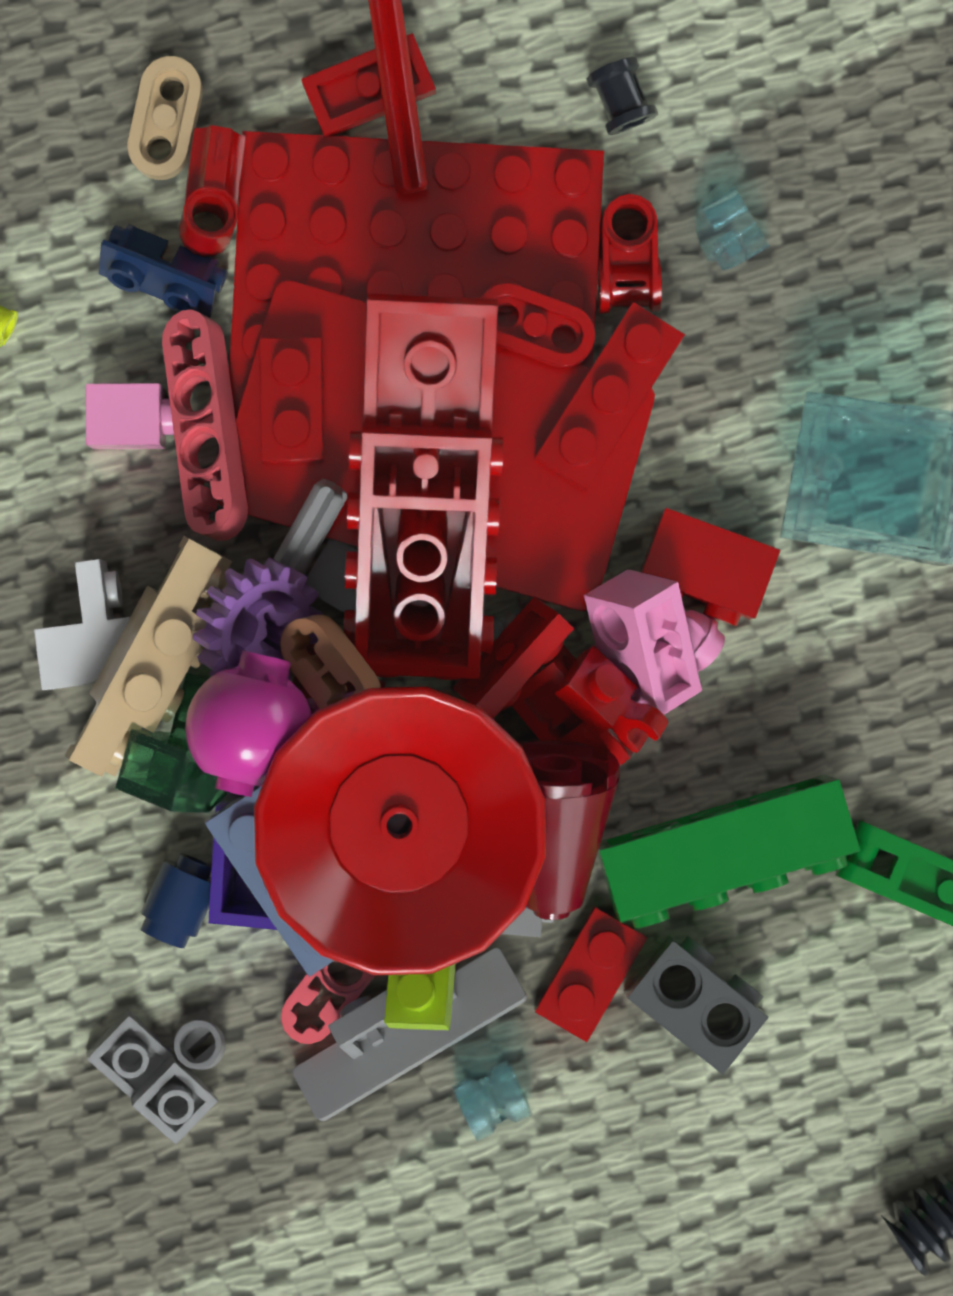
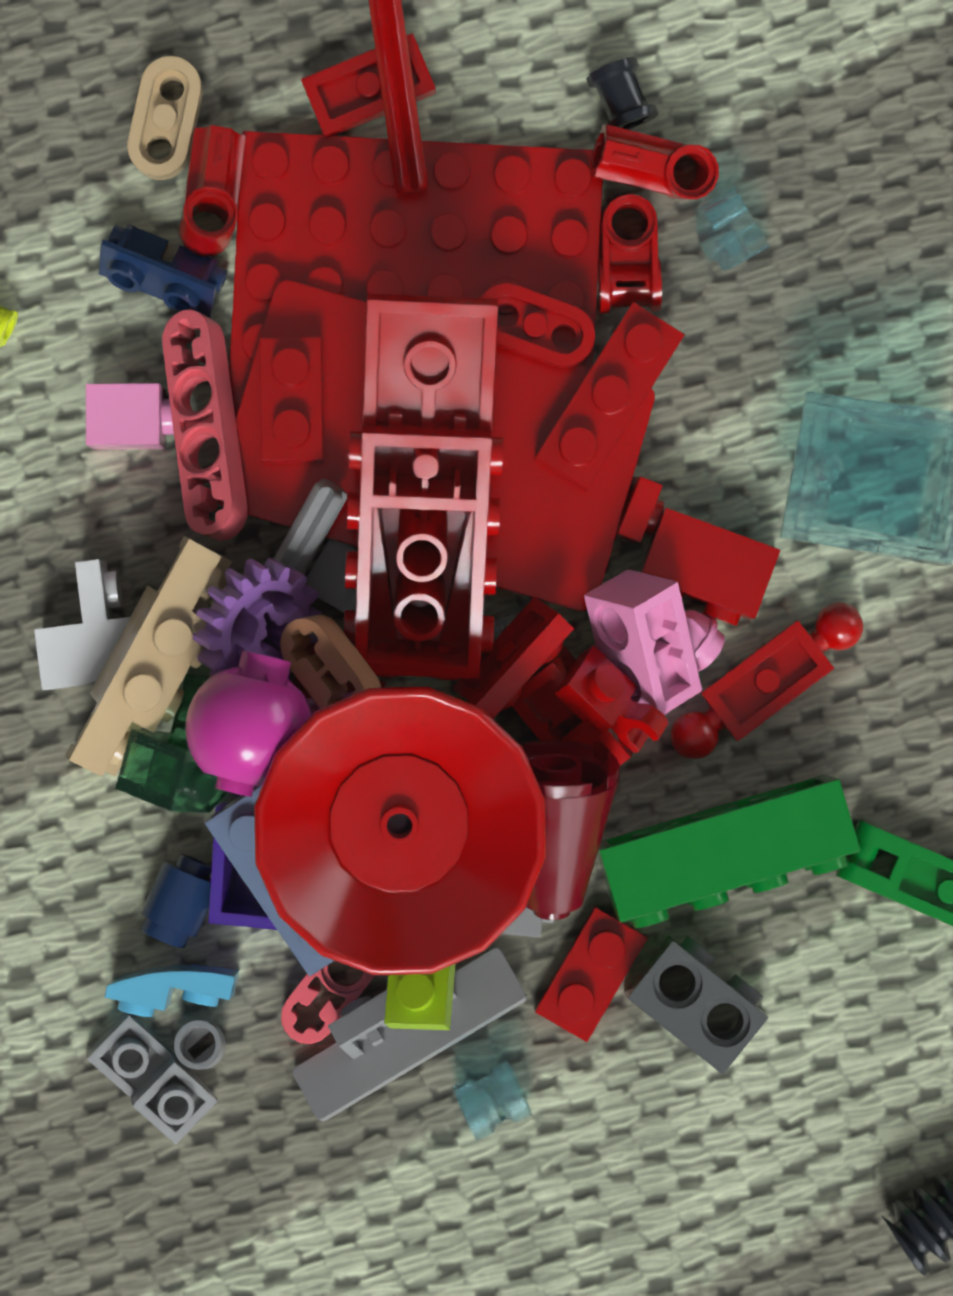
(153, 988): none -> medium azure slope
(641, 510): none -> red plate
(650, 162): none -> red piece
(766, 680): none -> red plate

